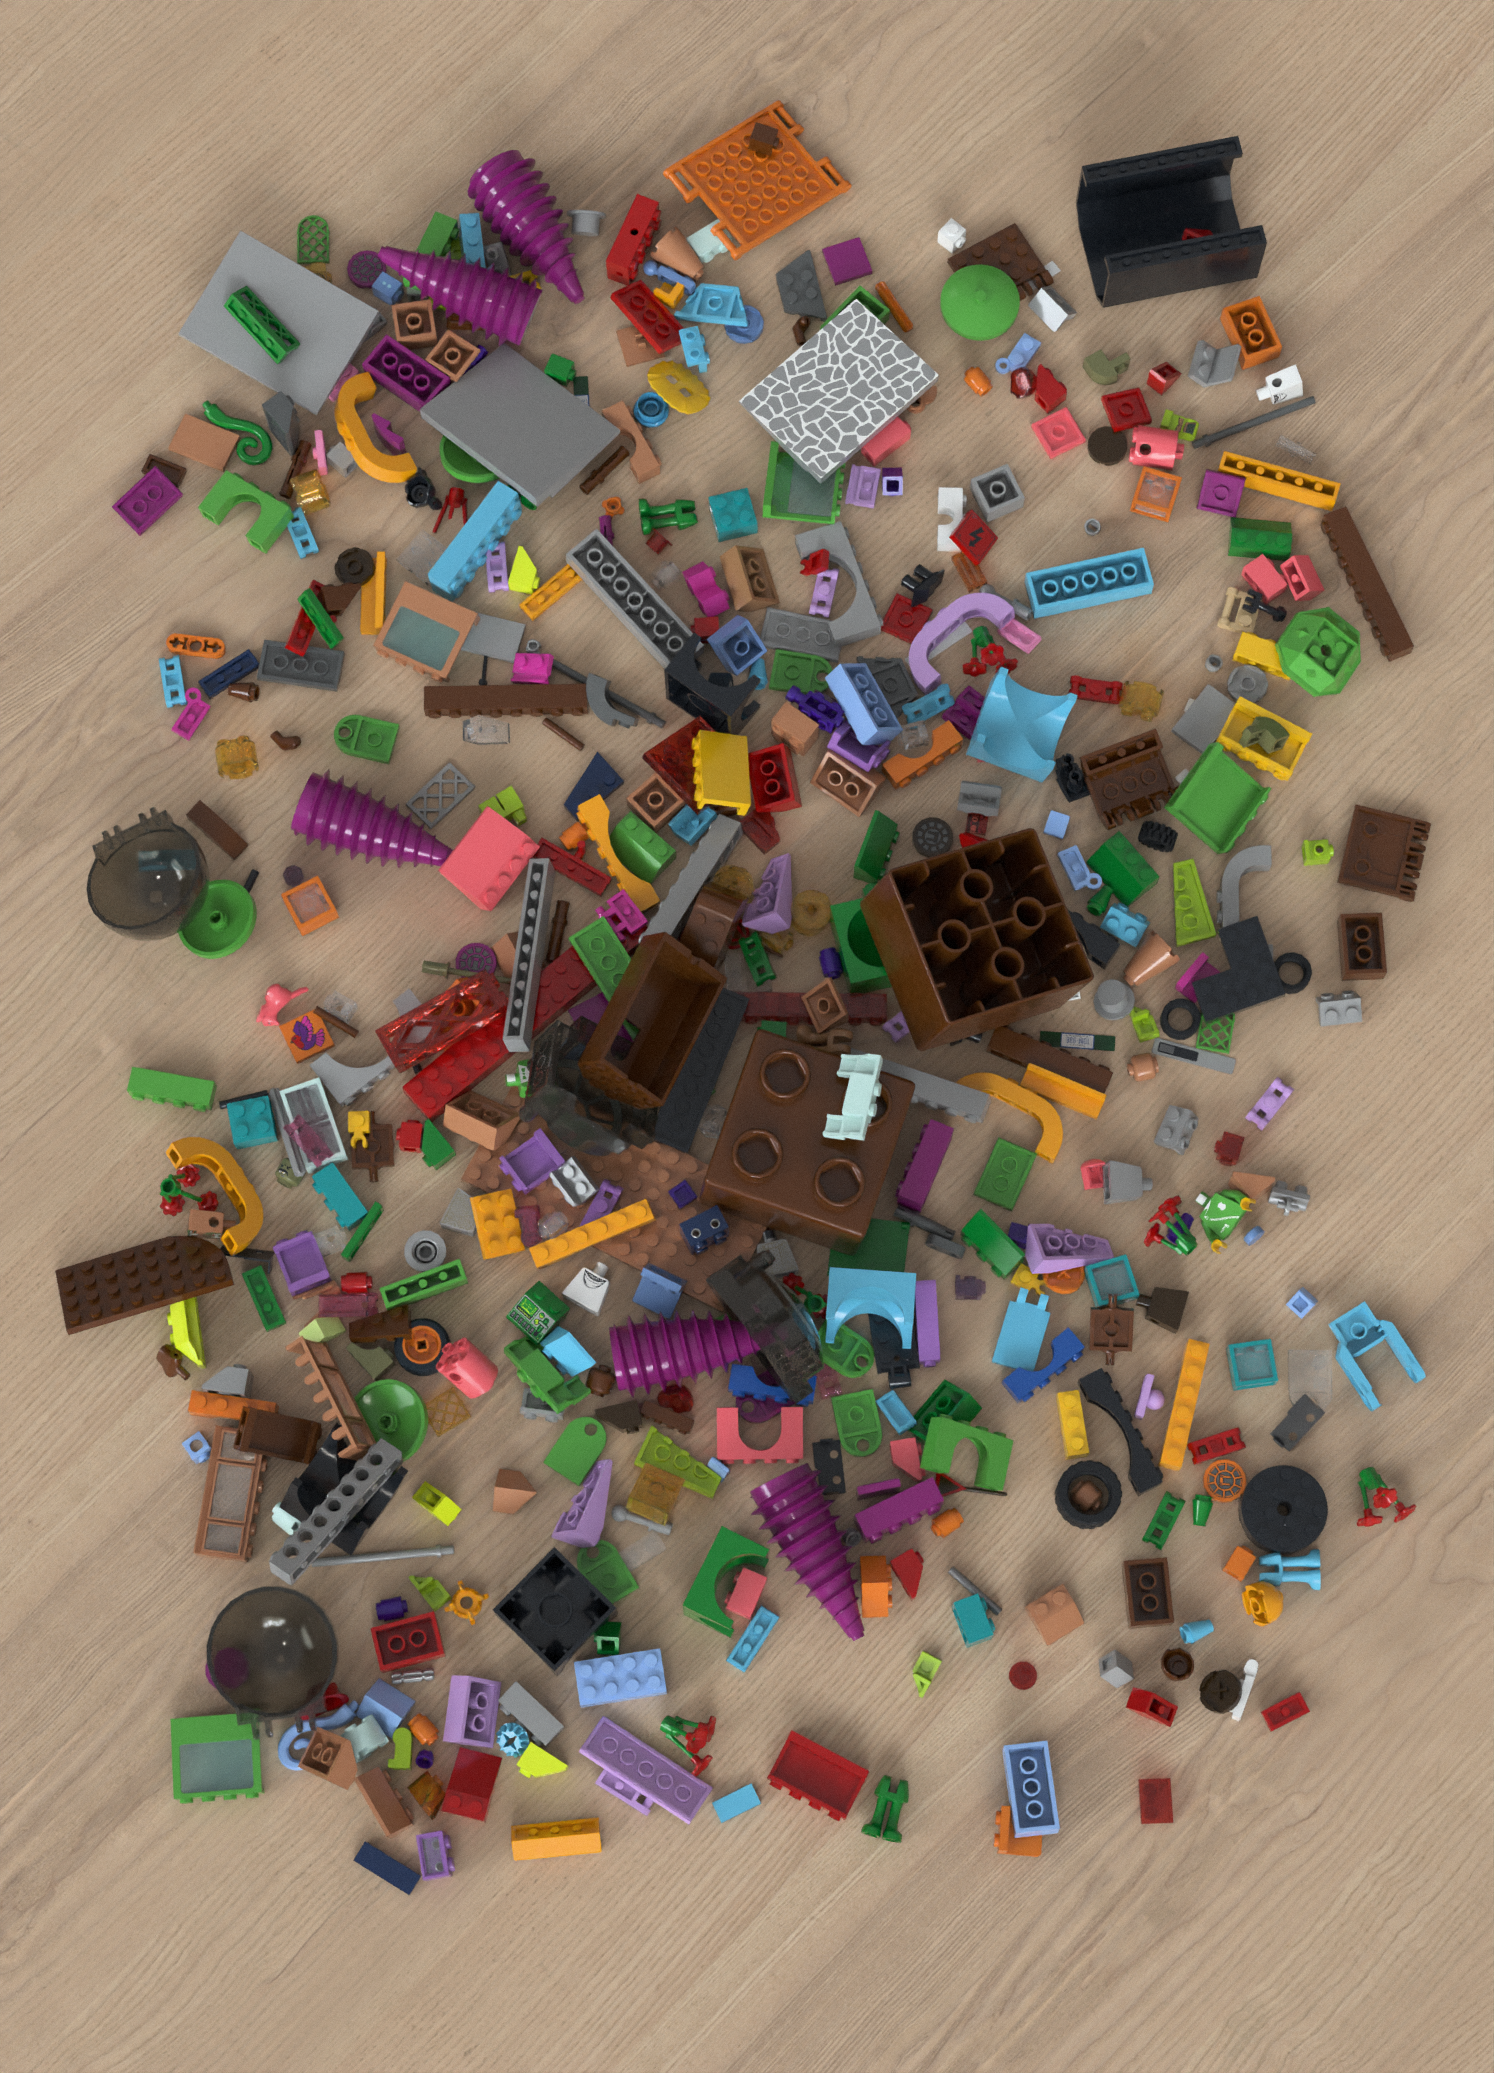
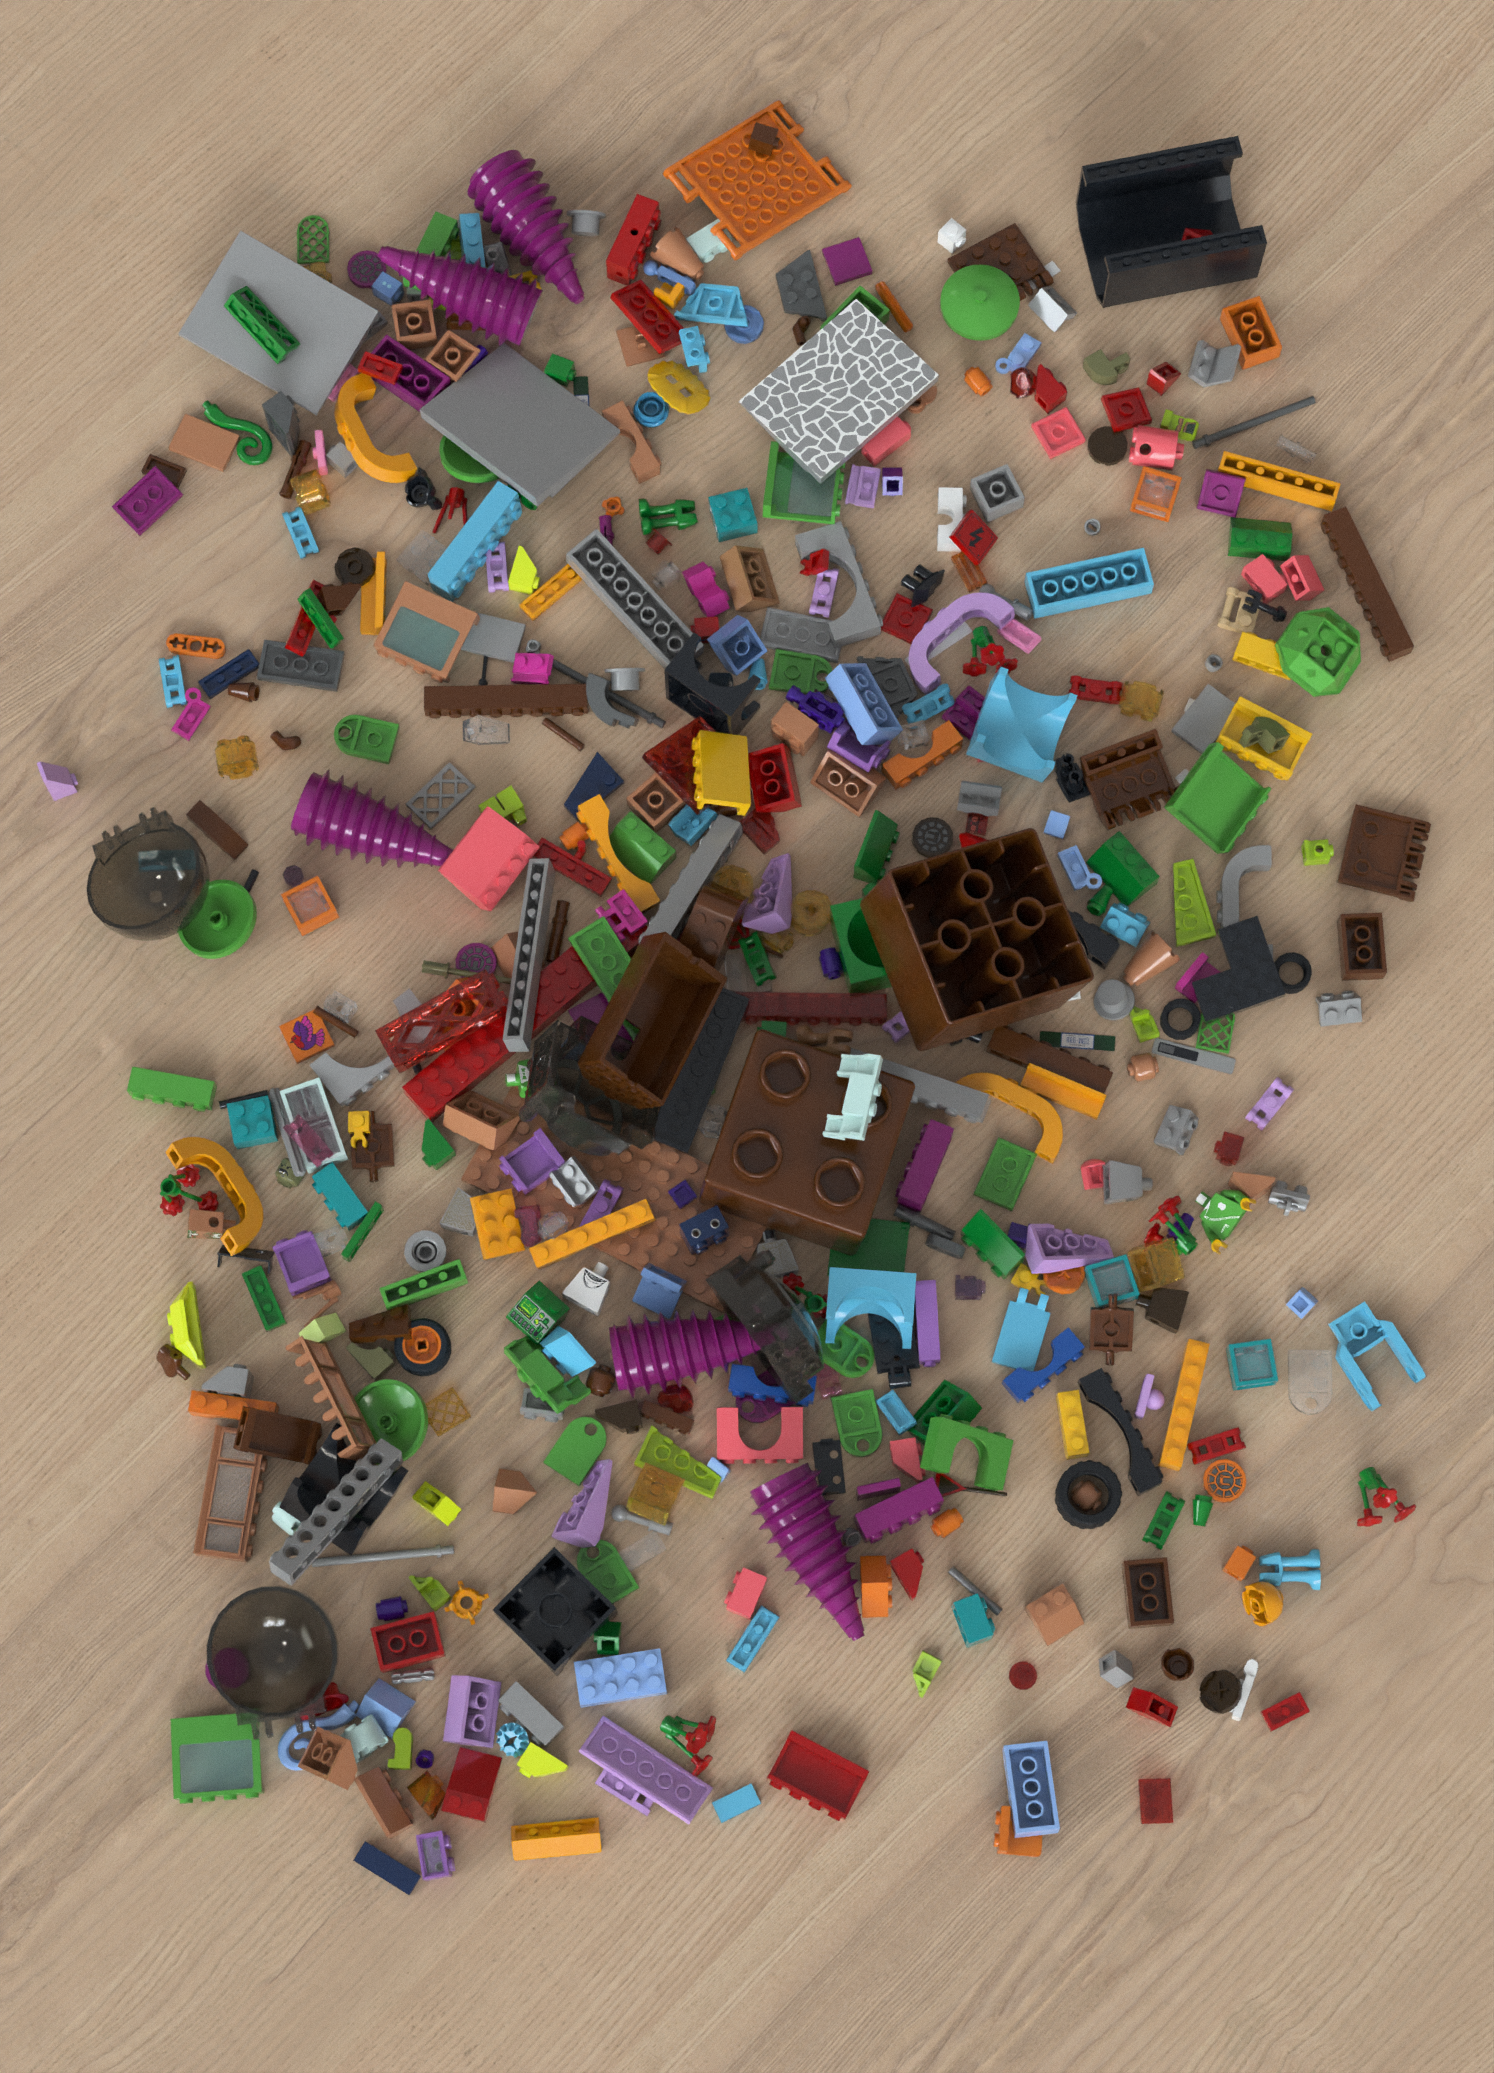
(57, 780): none -> lavender slope
(140, 1280): reddish brown plate -> none
(202, 1454): light blue bracket -> none
(232, 490): bright green arch -> none
(276, 999): coral animal -> none
(347, 1305): clear pink plate -> none
(356, 1282): red brick -> none
(380, 368): none -> red plate
(390, 440): magenta slope -> none
(410, 1136): red brick -> none
(423, 1729): orange brick -> none
(467, 1368): coral cylinder -> none
(598, 476): reddish brown pin -> none
(624, 678): none -> light grey piece
(726, 1553): green piece -> none
(825, 1006): nougat slope -> none
(875, 1826): green piece -> none
(1156, 1264): none -> clear yellow slope
(1157, 836): black tyre -> none
(1195, 1630): medium azure cone -> none
(1248, 683): light grey tile -> none
(1253, 1235): medium blue tile -> none
(1282, 386): white torso -> none
(1296, 1422): black piece -> none
(1300, 1496): black brick -> none

